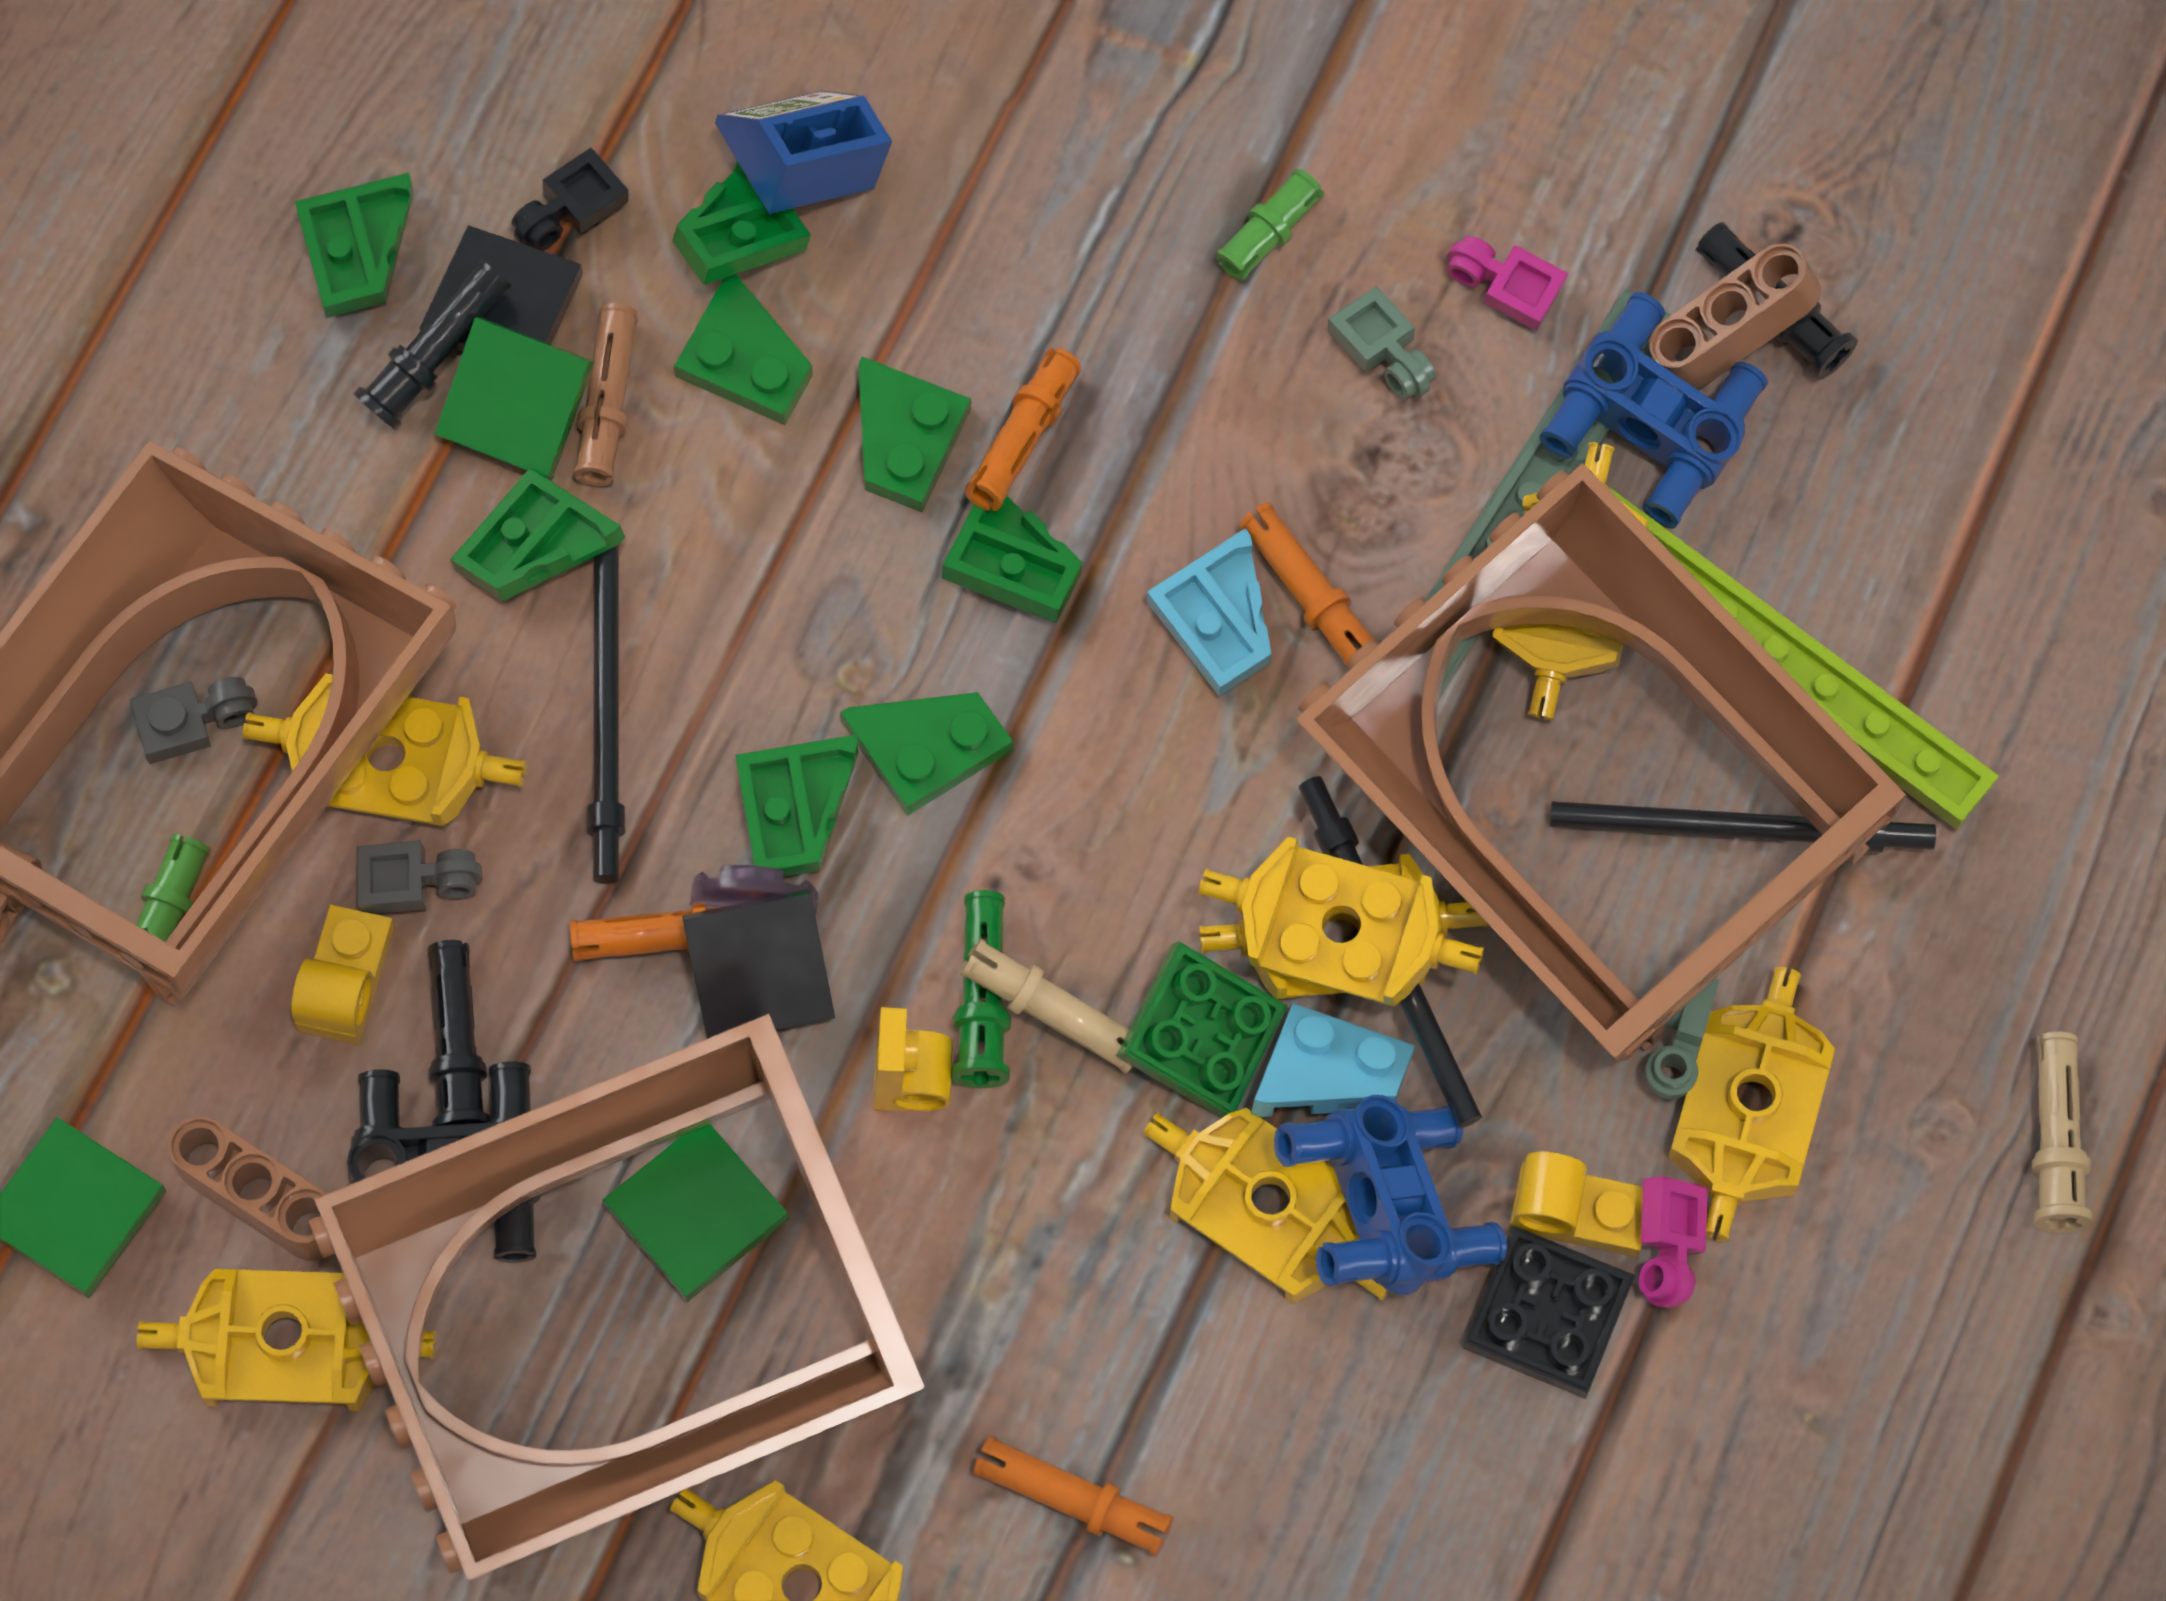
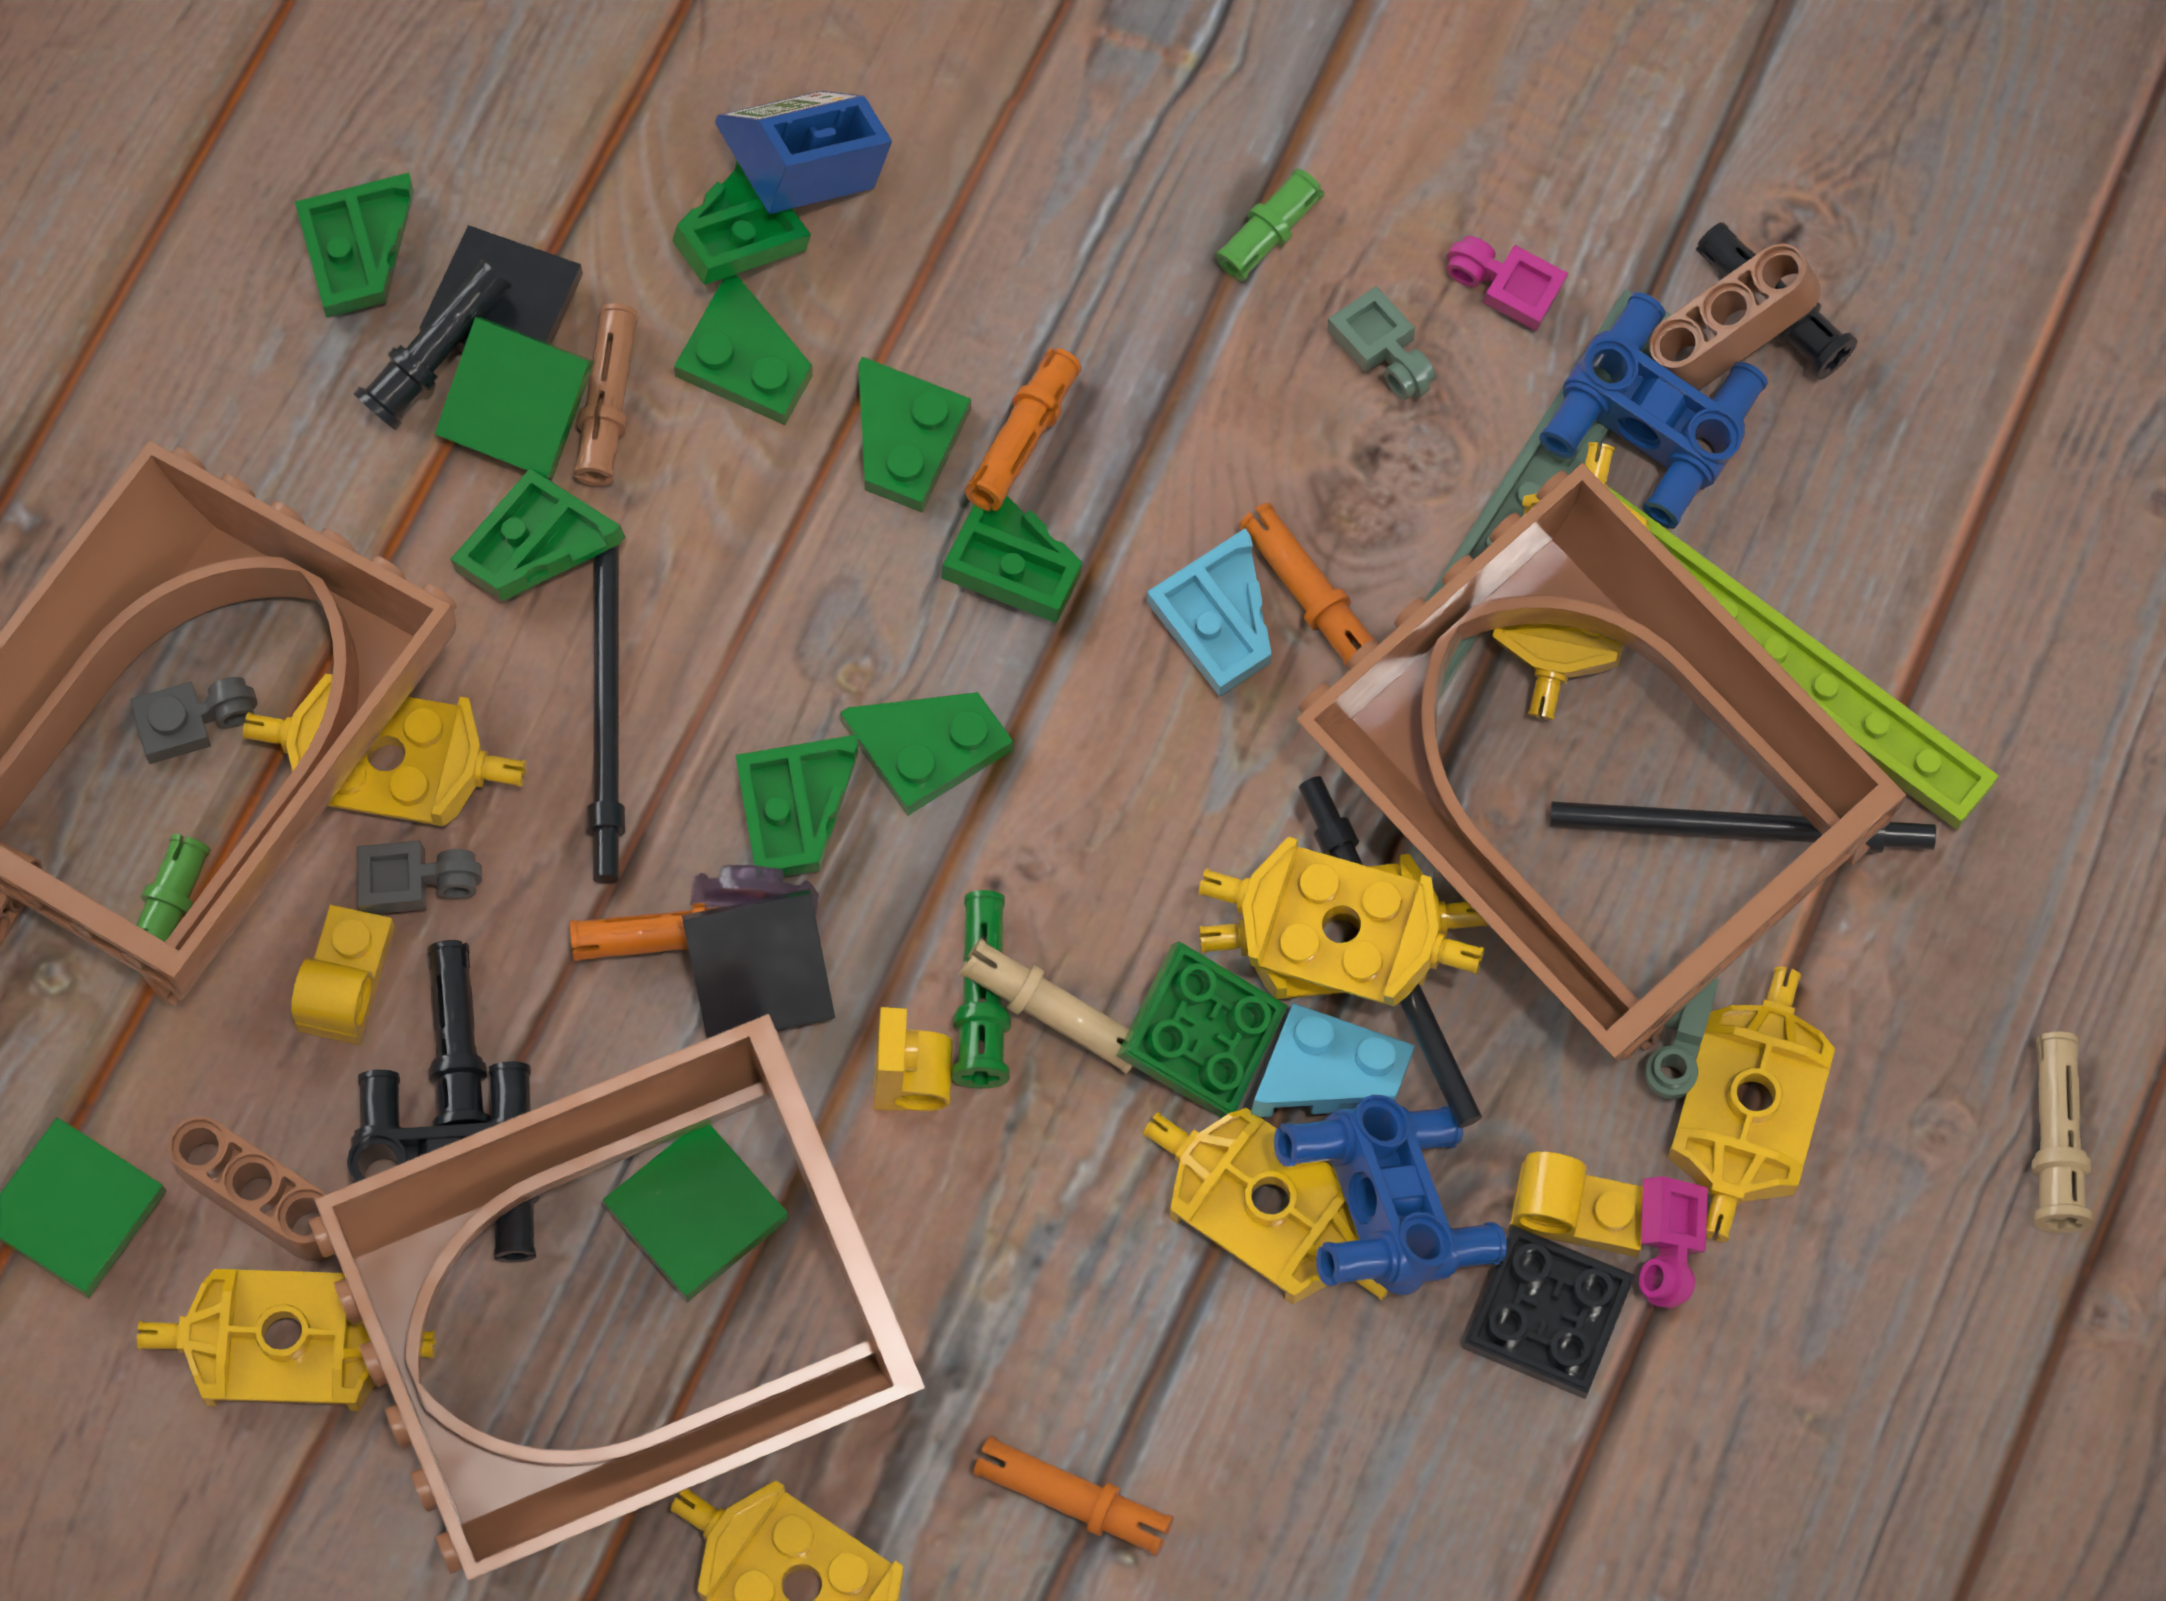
(580, 191): black plate -> none

